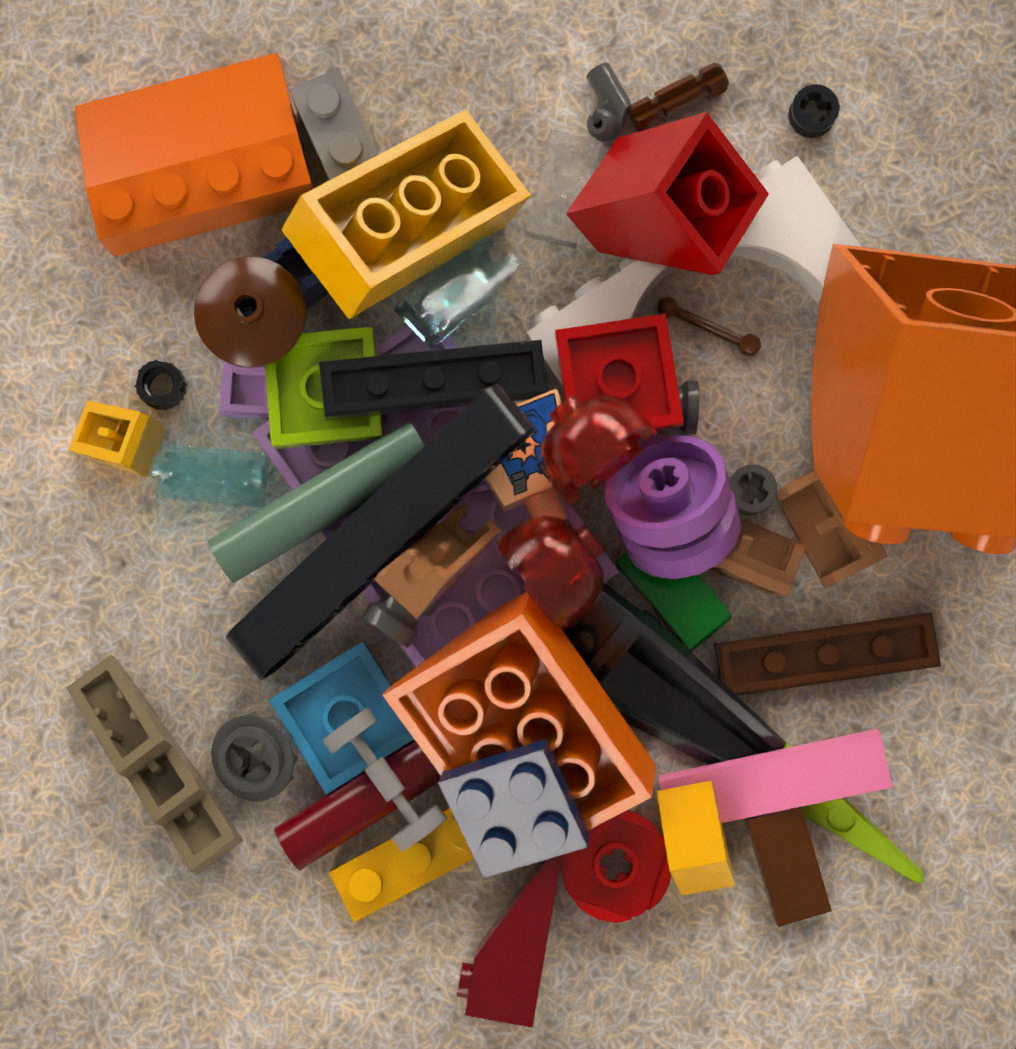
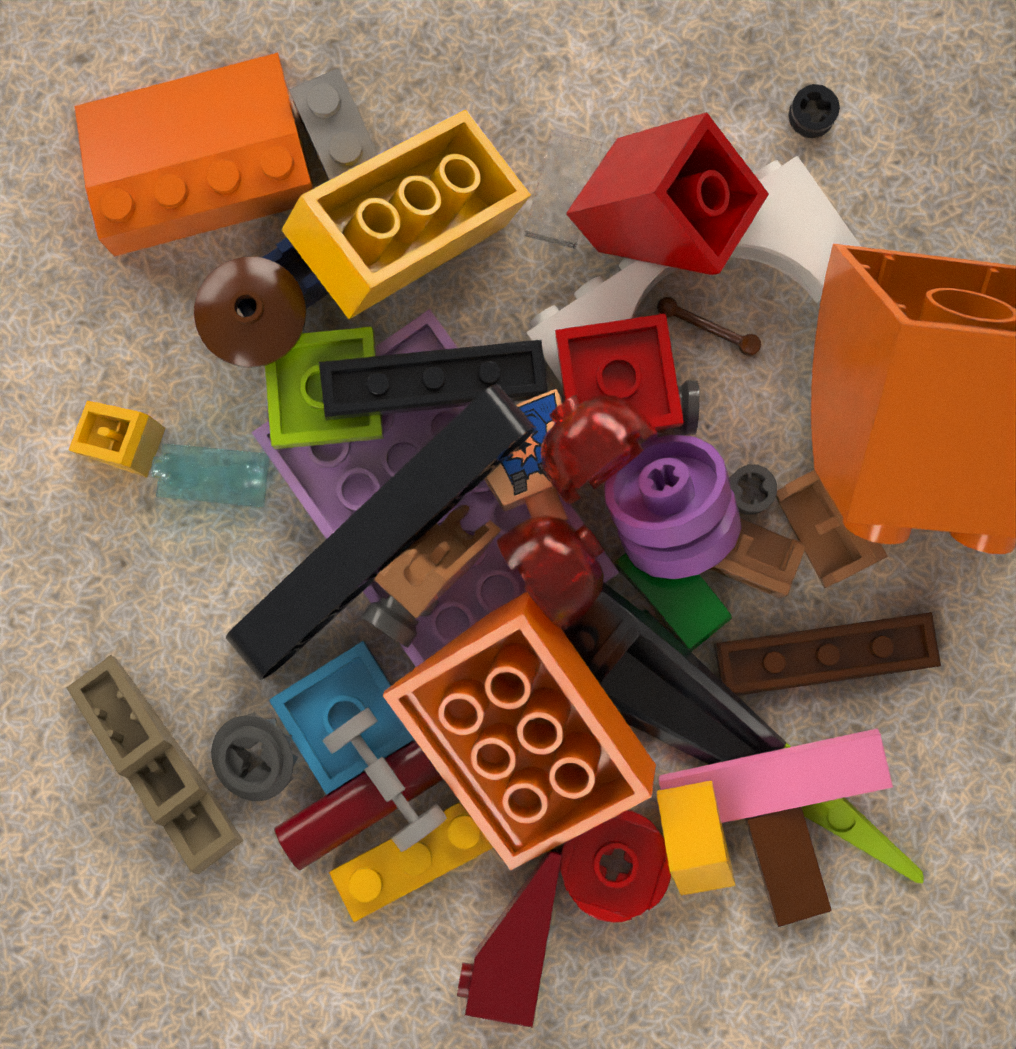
(151, 371): black axle -> none
(243, 392): lavender tile -> none
(313, 504): sand green piece -> none
(456, 293): clear light blue hinge -> none
(514, 808): plate -> none
(612, 106): dark grey arm -> none
(678, 97): reddish brown axle -> none

